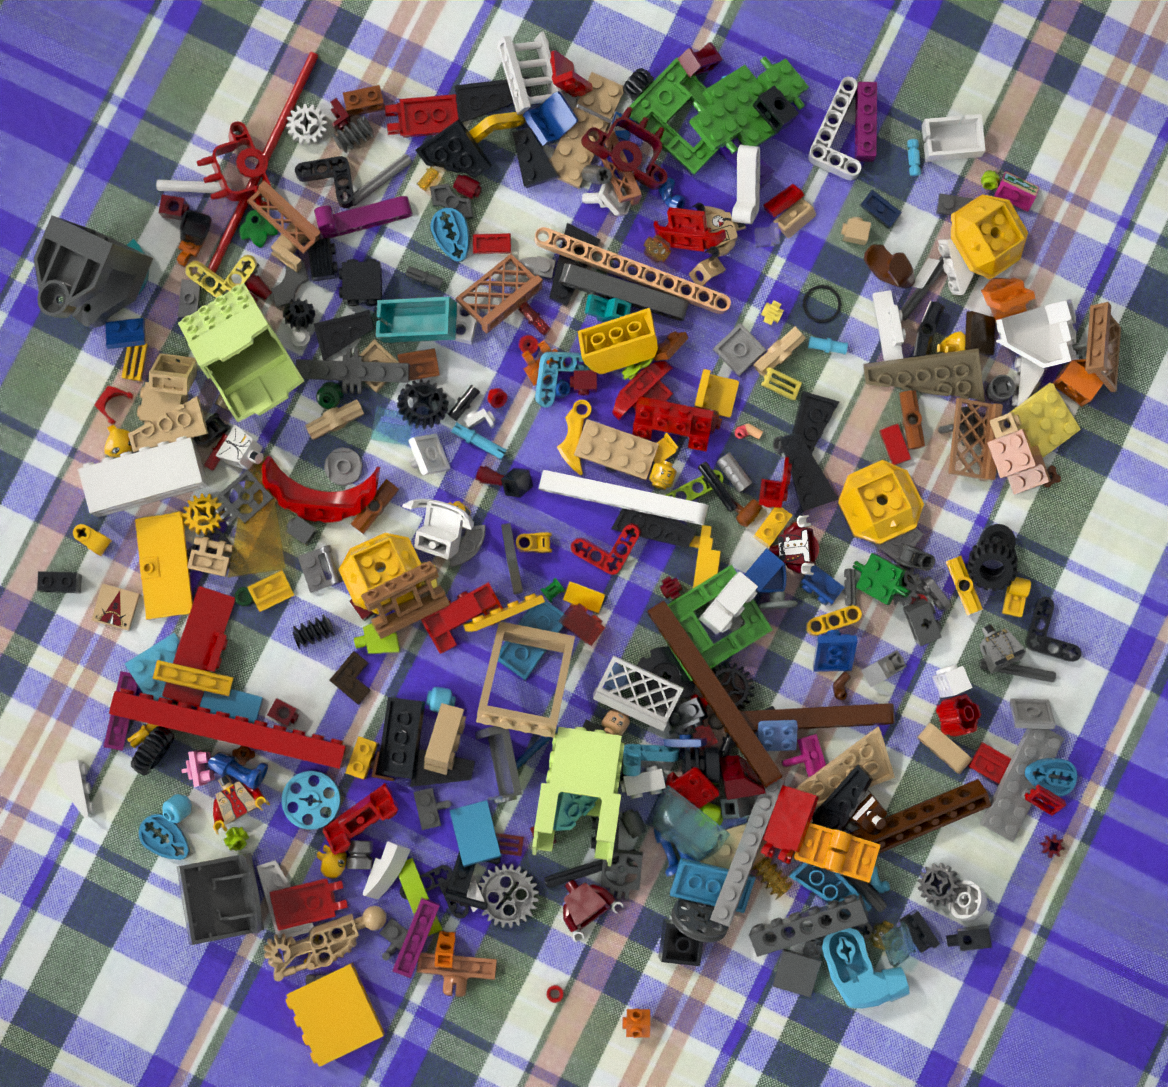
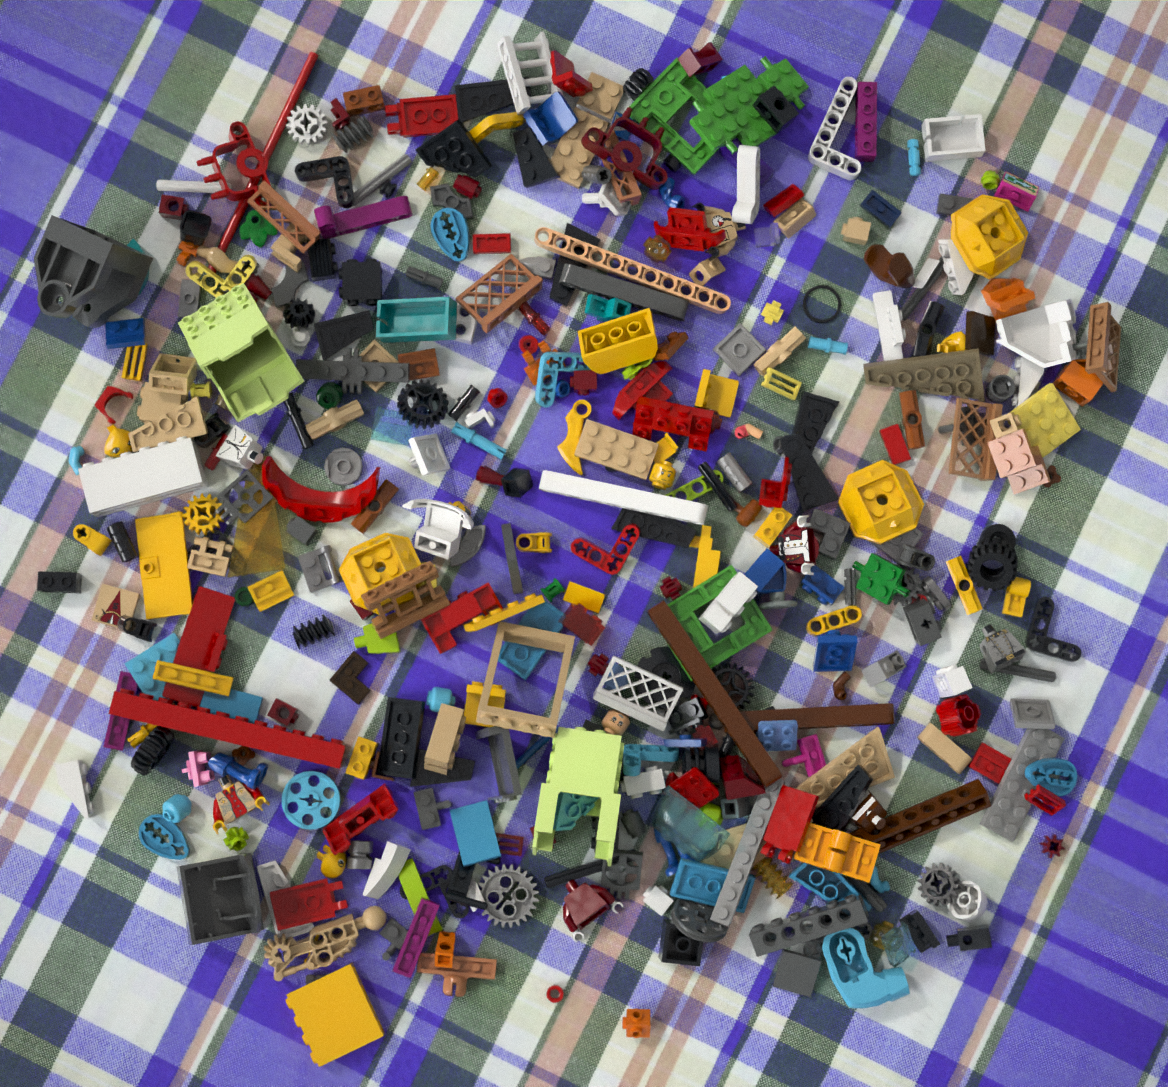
(74, 457): none -> medium azure arm
(122, 542): none -> black axle
(140, 628): none -> black piece
(201, 390): none -> light yellow bush
(217, 258): none -> tan arm
(298, 422): none -> black pin
(388, 189): none -> black bush
(473, 697): none -> yellow bracket
(598, 664): none -> dark red gear
(657, 899): none -> white brick
(672, 163): none -> black axle
(833, 532): none -> dark grey brick

